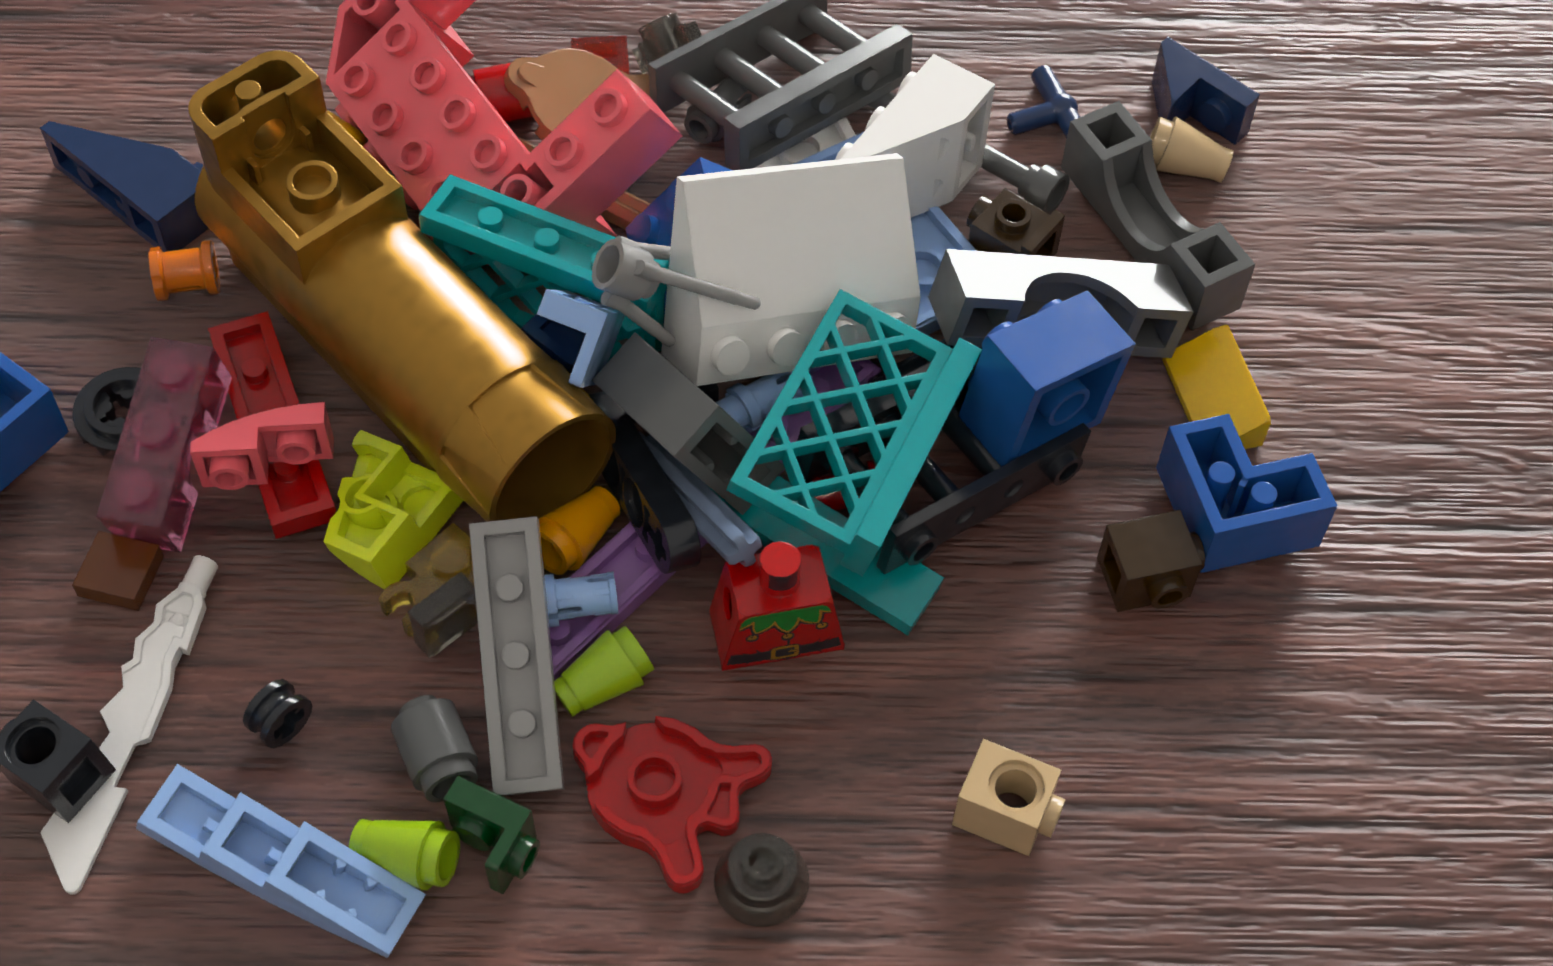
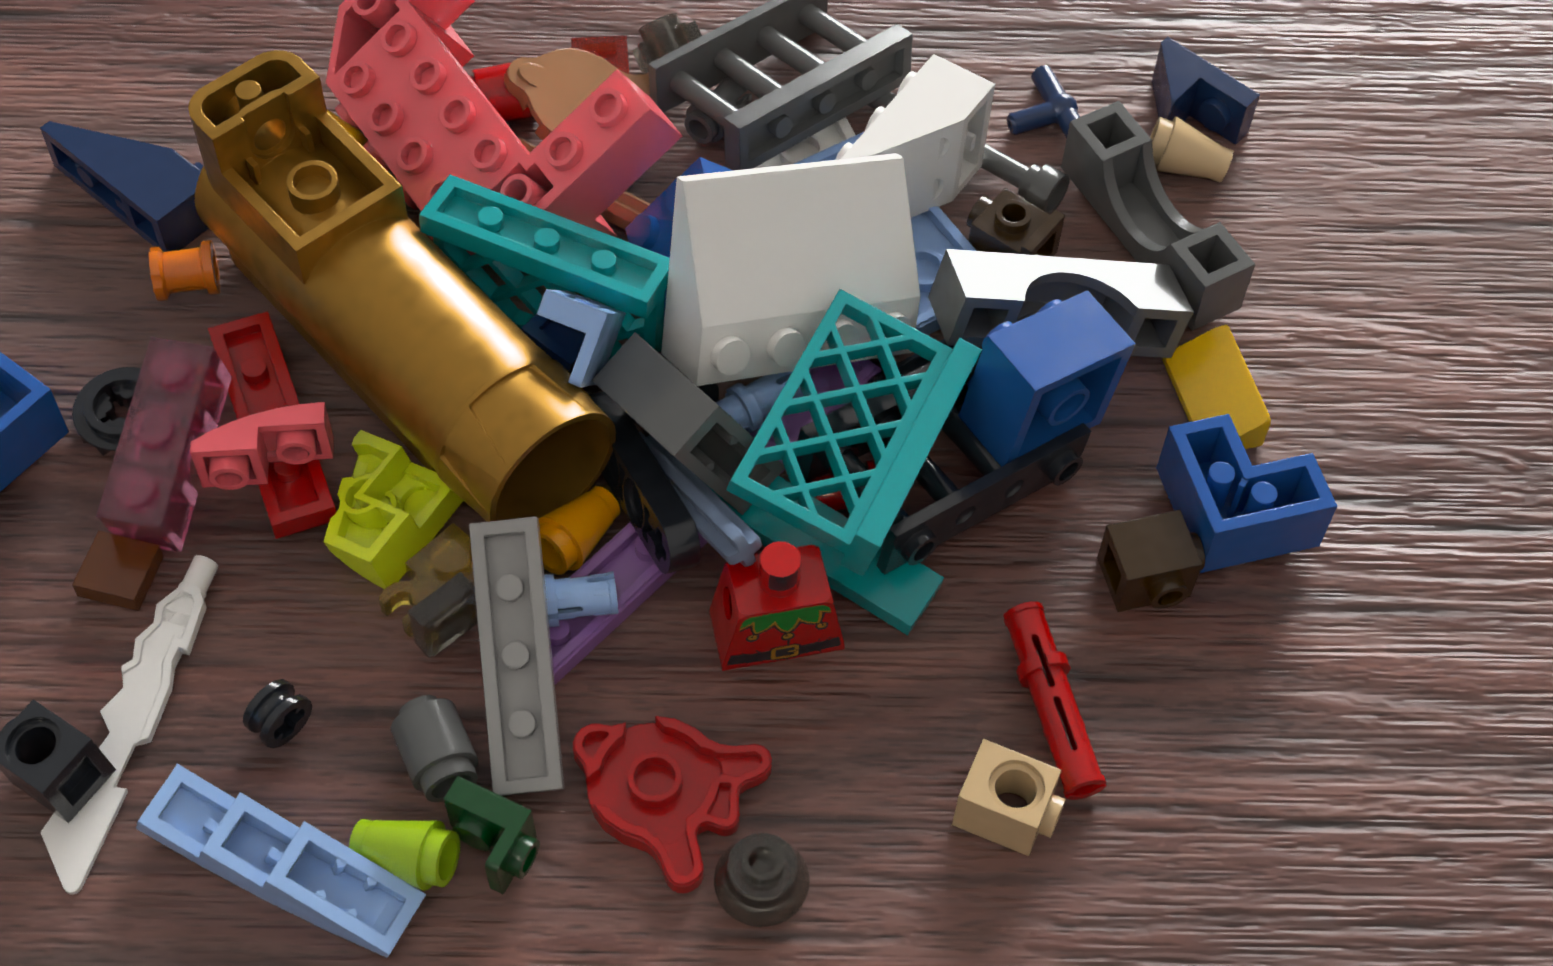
(603, 671): lime cone -> none
(629, 272): light grey plant -> none
(1051, 695): none -> red pin

